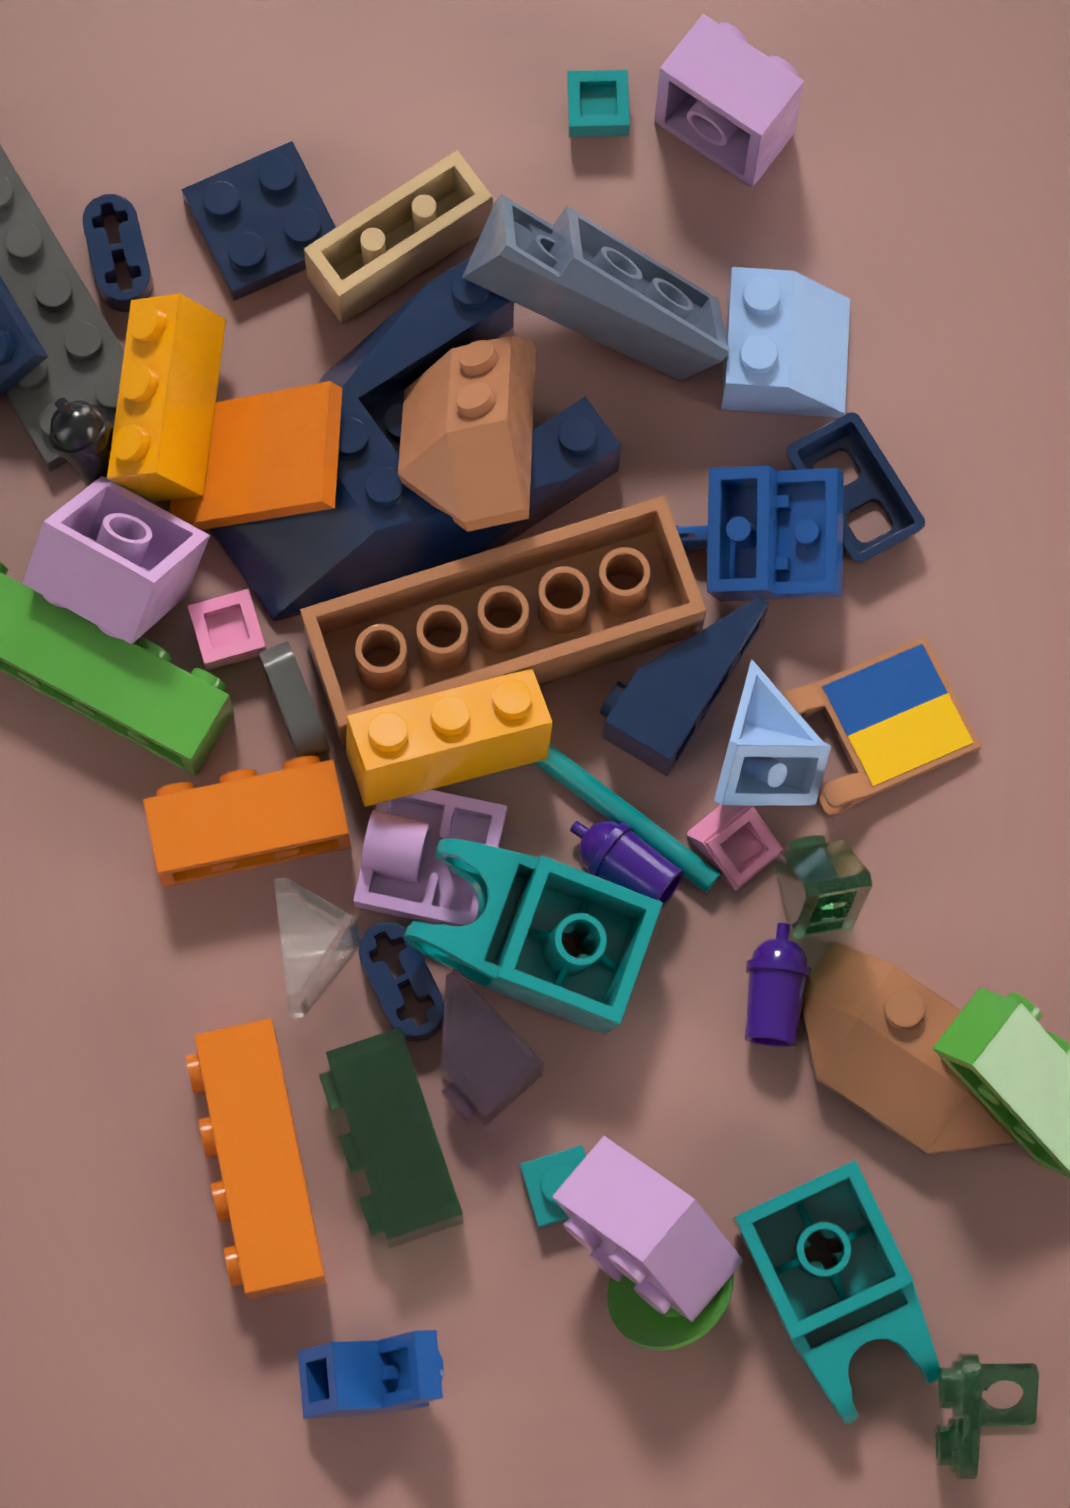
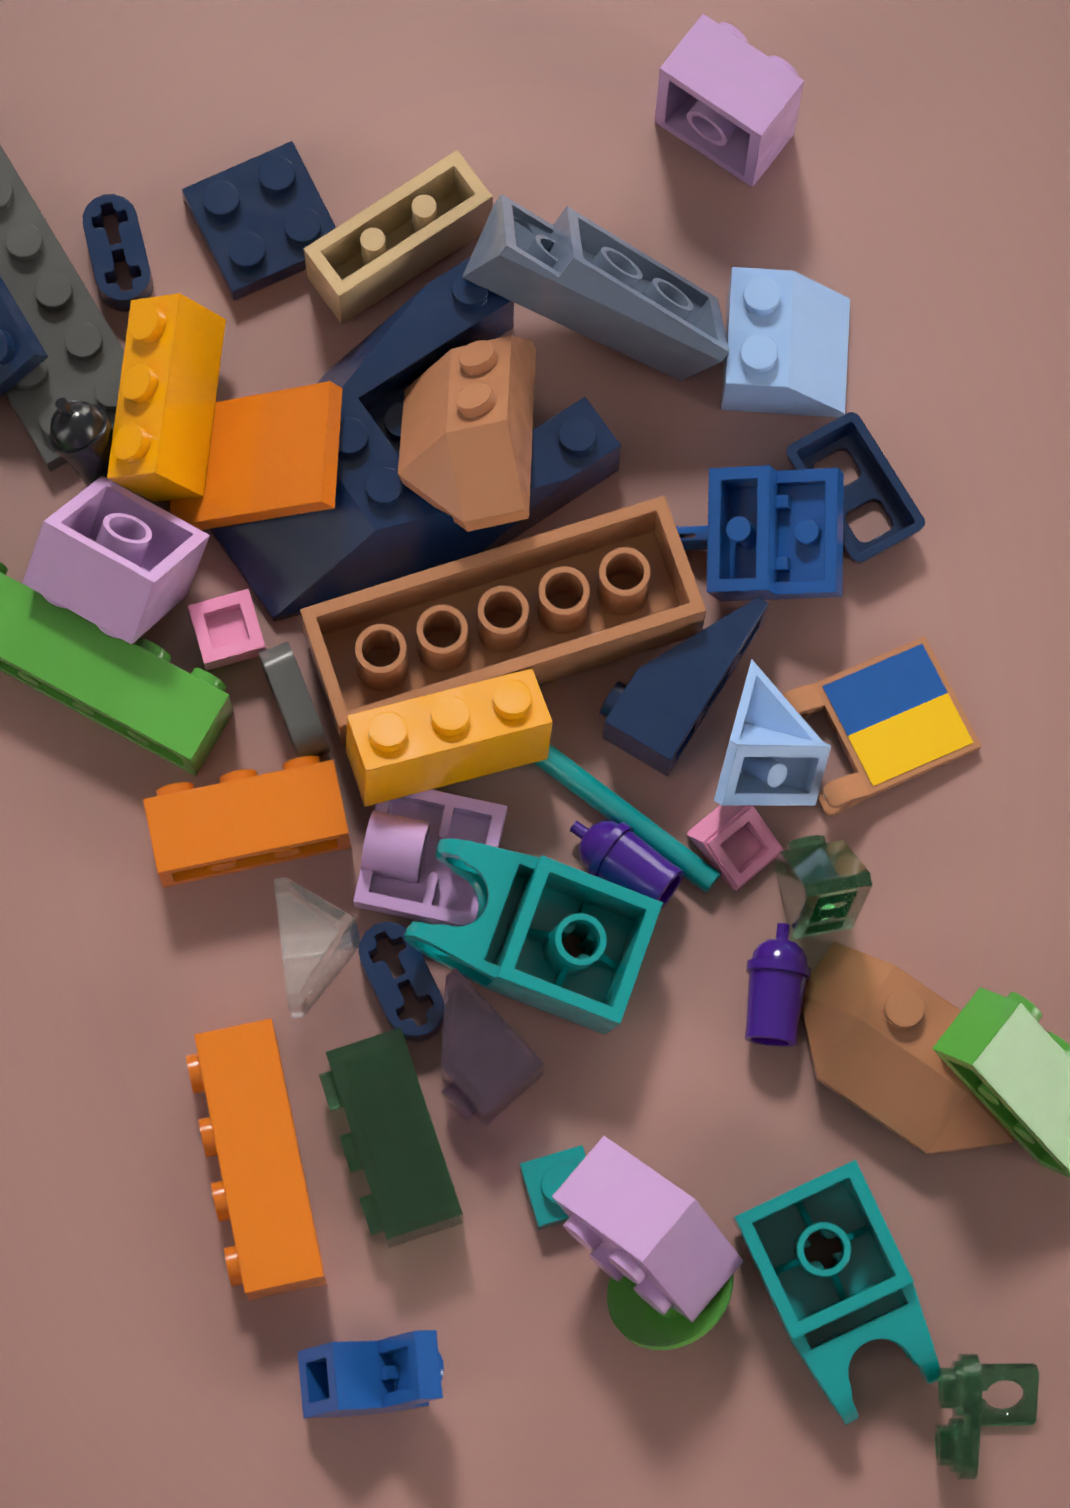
(598, 103): teal plate -> none

